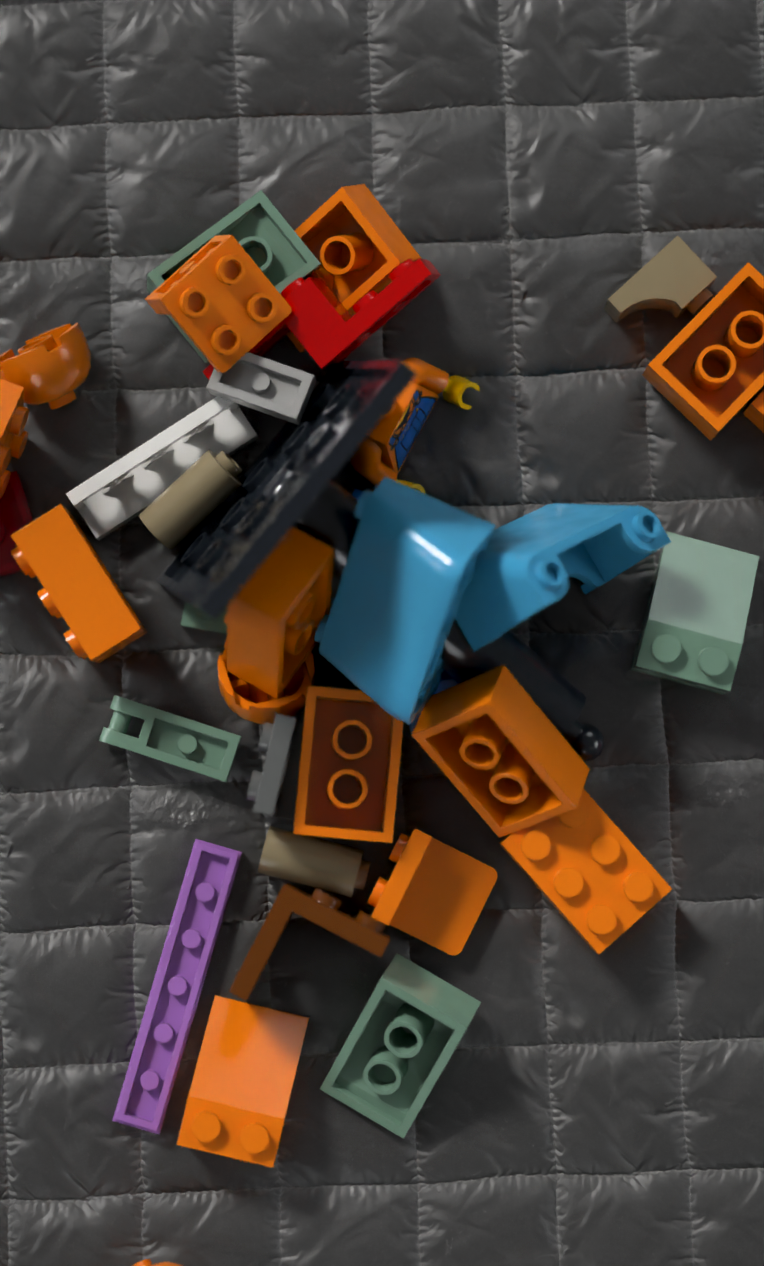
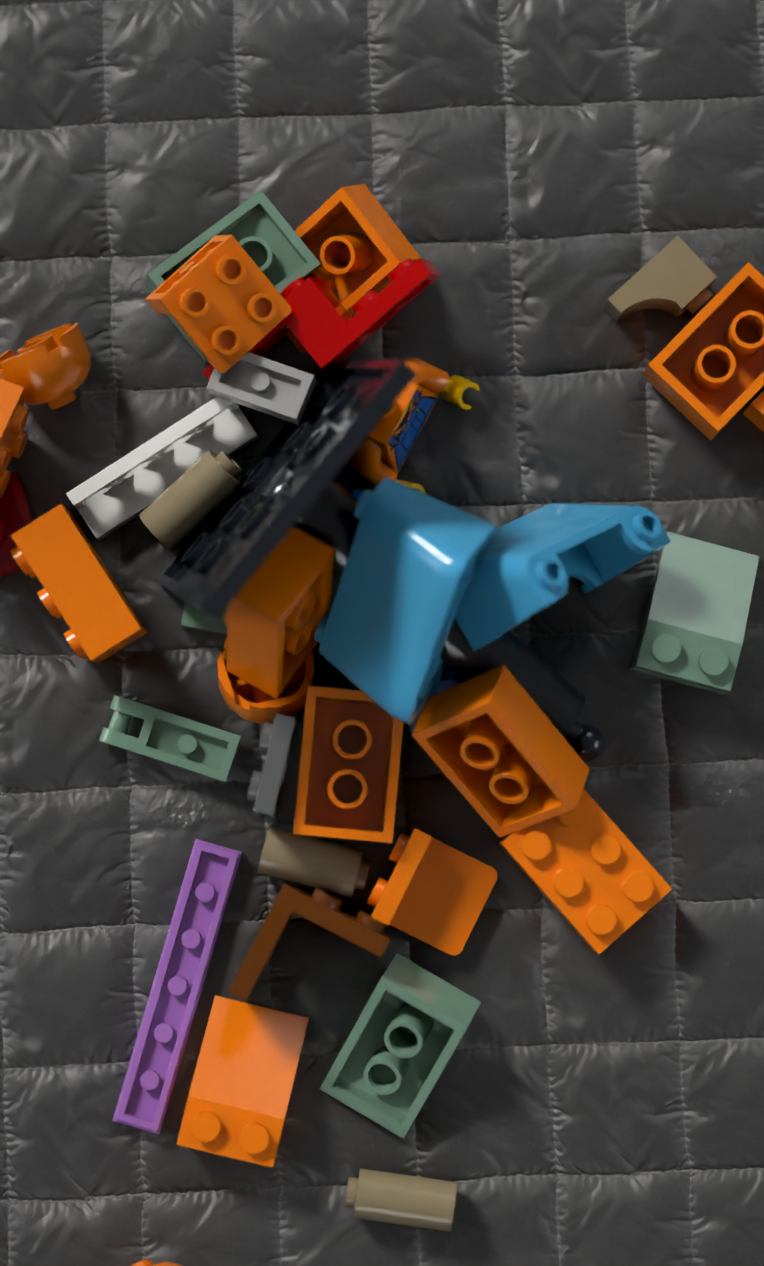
(402, 1199): none -> dark tan brick

